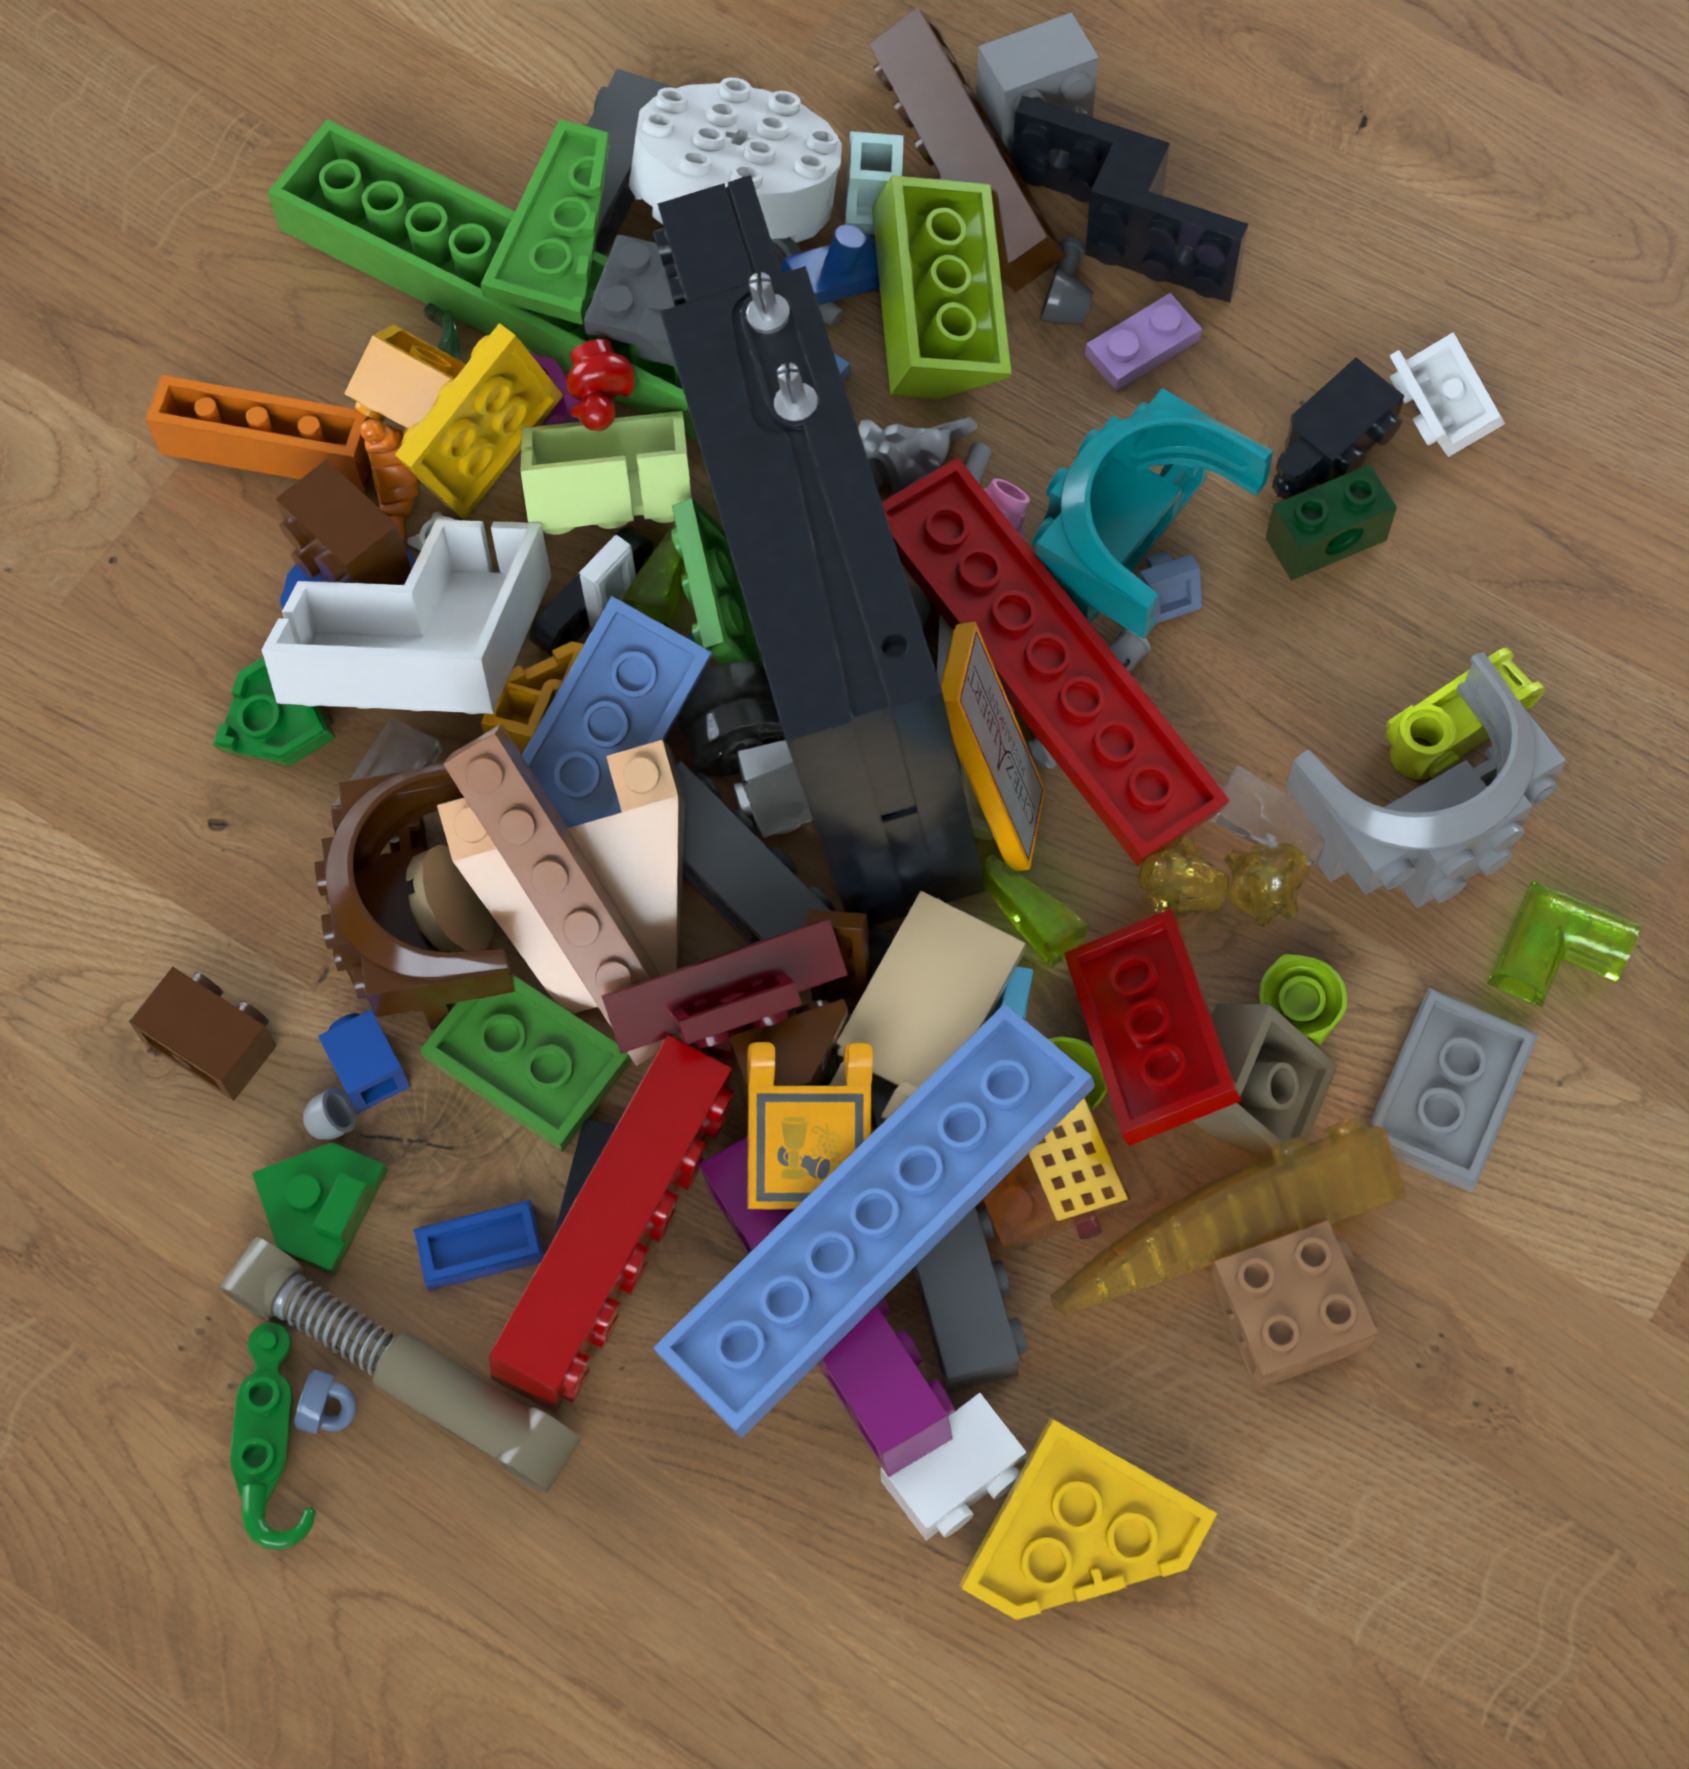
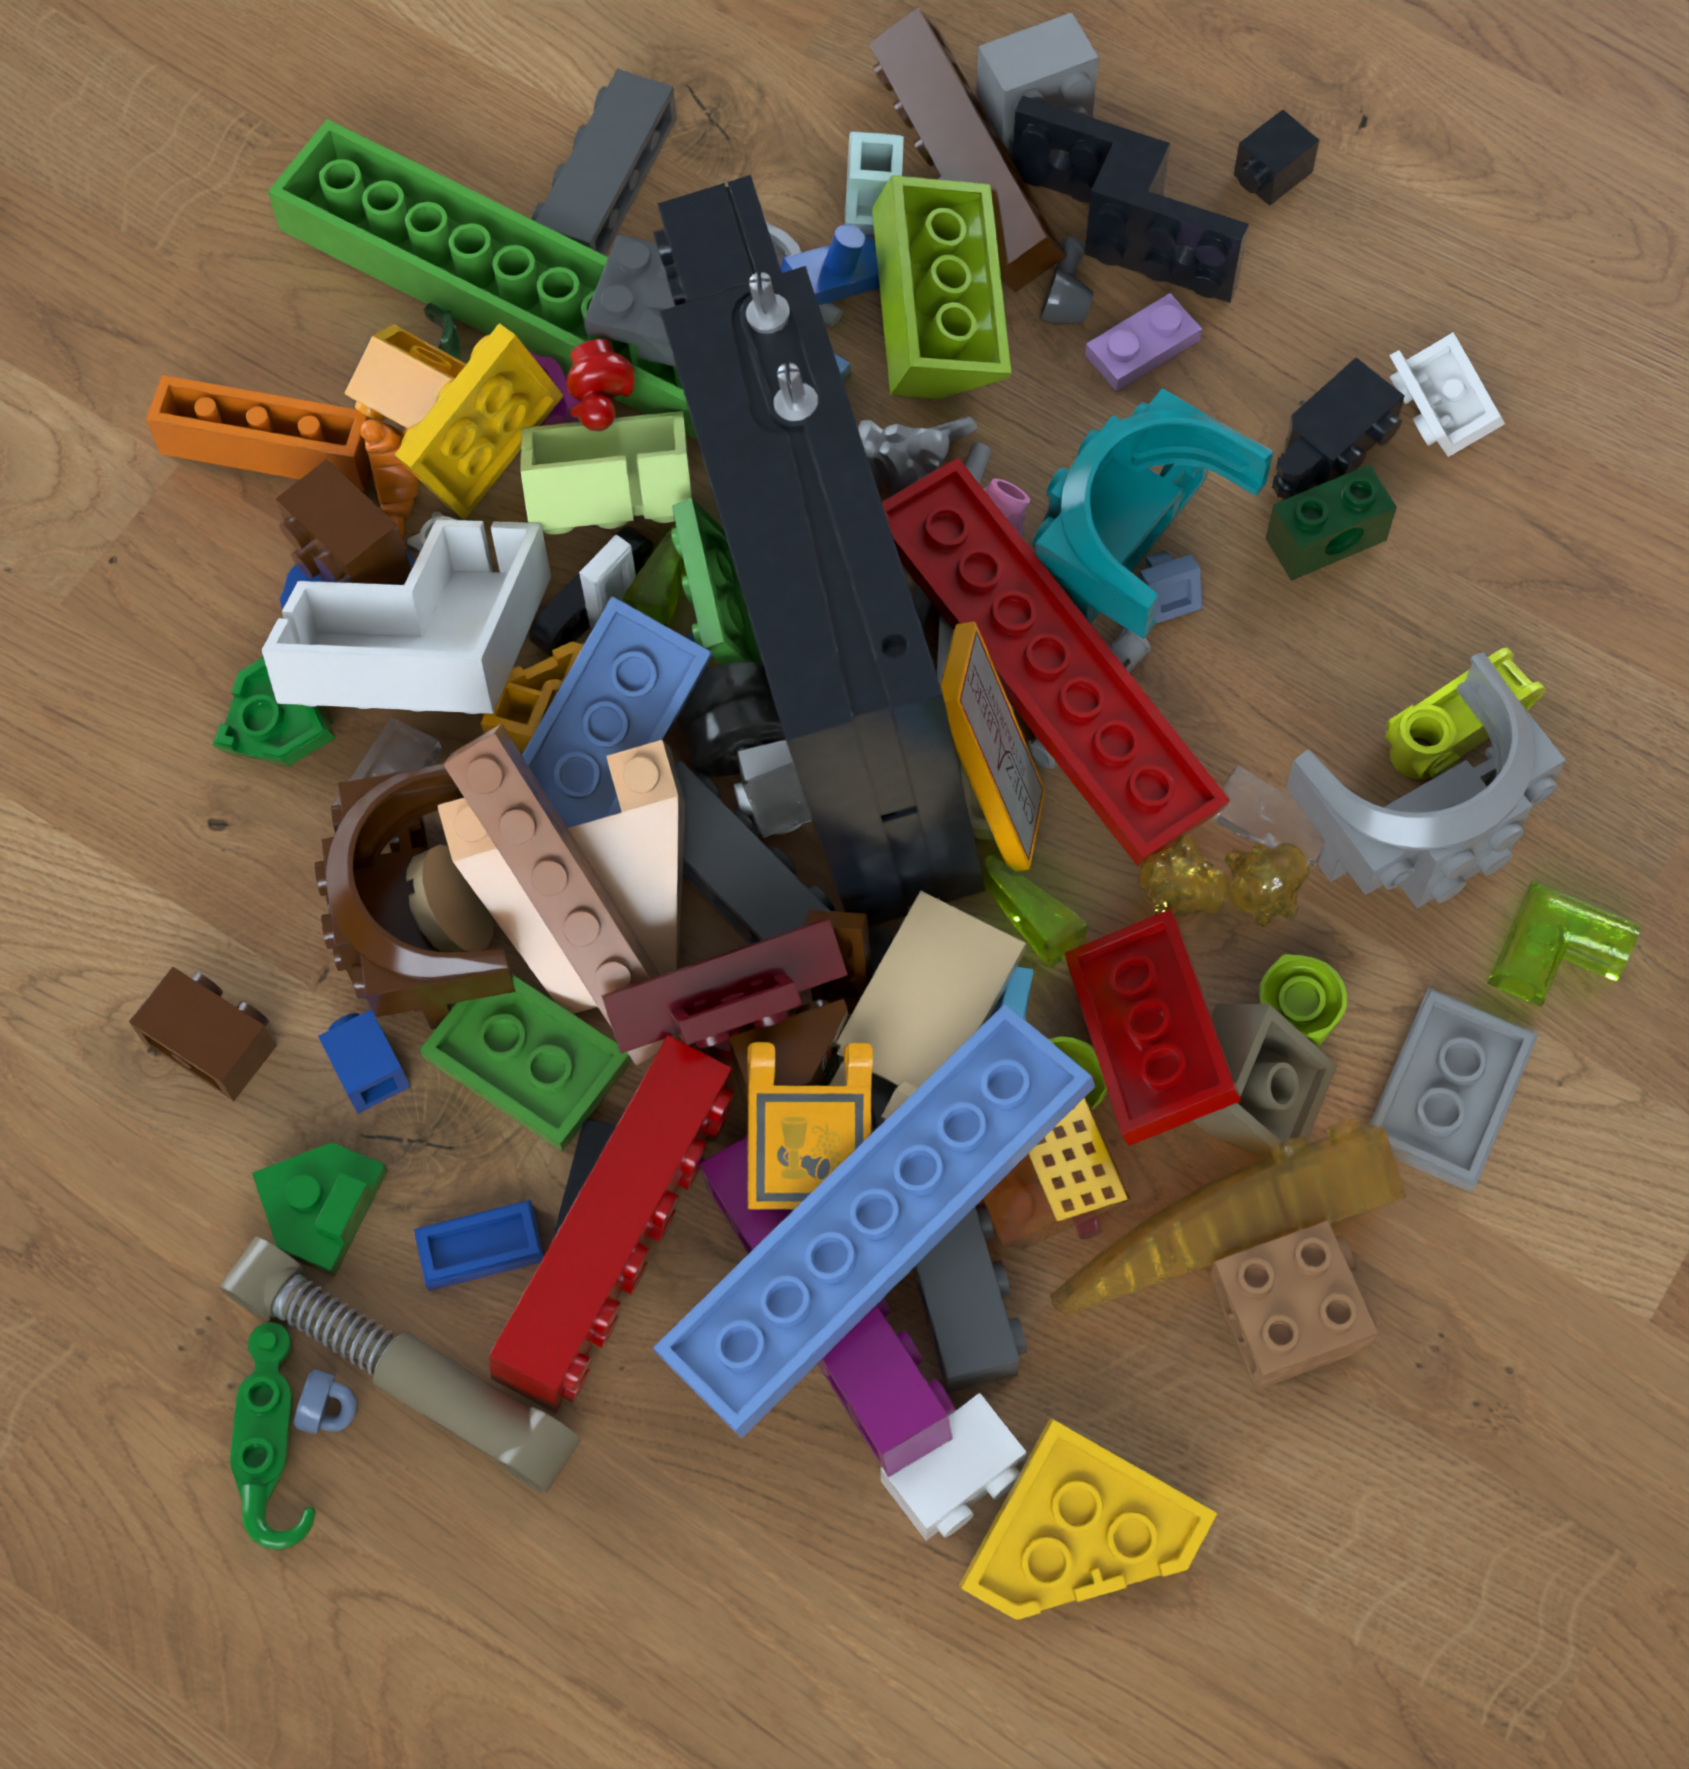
(329, 1115): light grey hinge -> none
(553, 233): bright green wing -> none
(730, 131): white brick -> none
(1275, 157): none -> black brick

